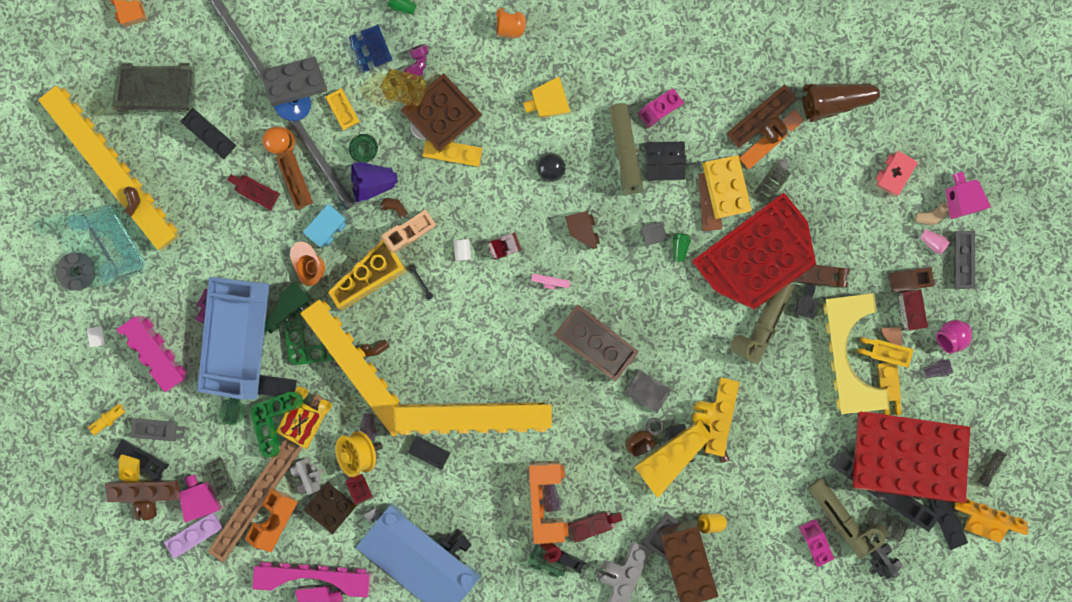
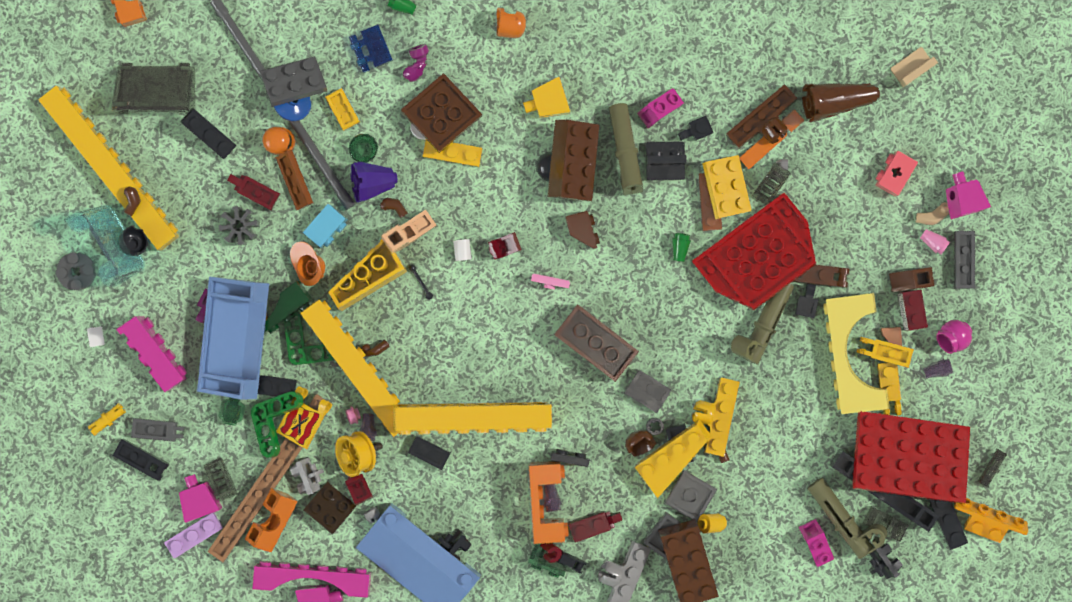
(129, 468): yellow plate -> none
(133, 241): none -> black hair
(143, 495): reddish brown plate -> none
(235, 221): none -> dark grey gear
(353, 415): none -> bright pink plate
(404, 87): clear yellow brick -> none
(573, 160): none -> reddish brown brick
(577, 459): none -> black plate
(654, 233): dark grey panel -> none
(690, 495): none -> dark grey plate
(698, 129): none -> black plate
(913, 66): none -> tan panel

